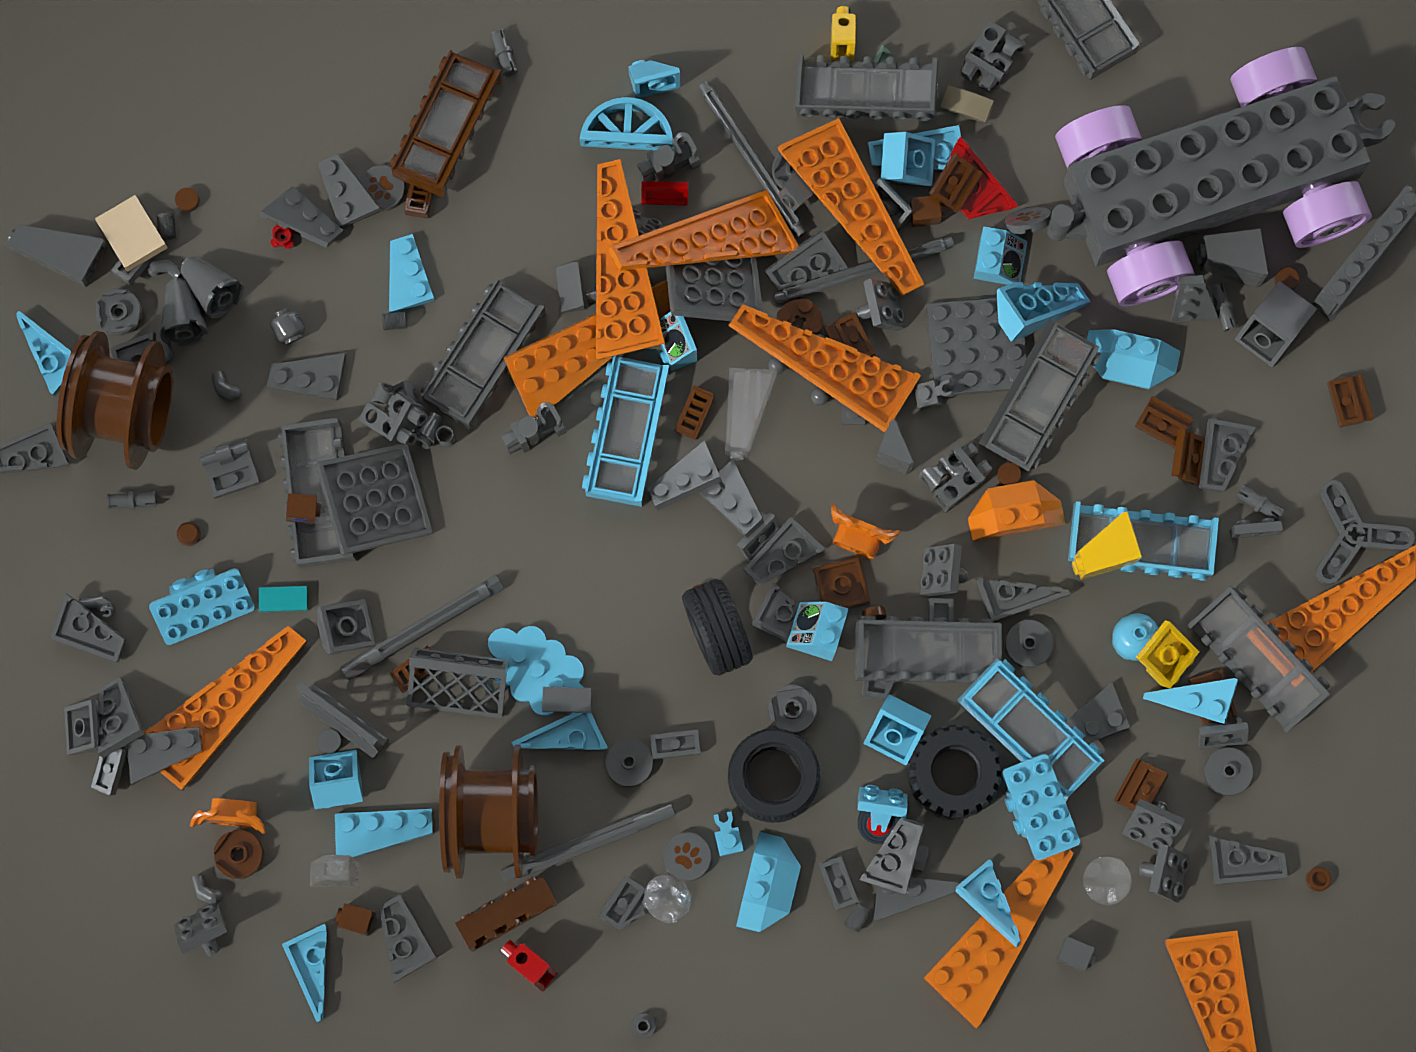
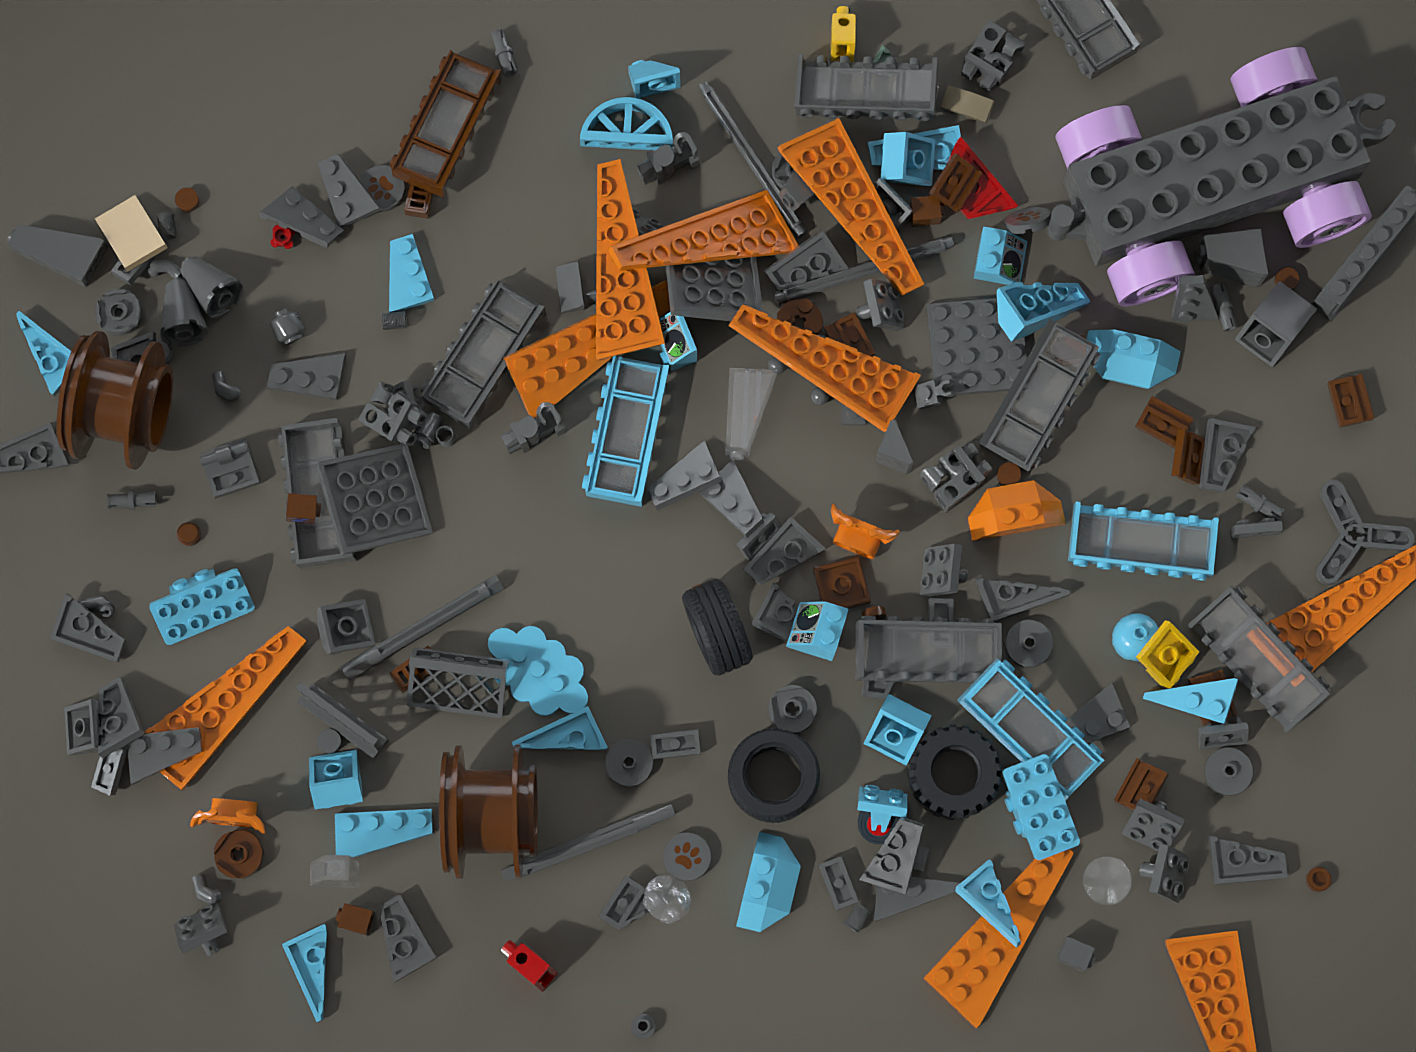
(283, 599): teal tile -> none
(506, 913): reddish brown wedge -> none
(566, 700): dark grey tile -> none
(664, 193): red tile -> none
(696, 391): reddish brown slope -> none
(728, 838): medium azure plate -> none
(1108, 550): yellow slope -> none

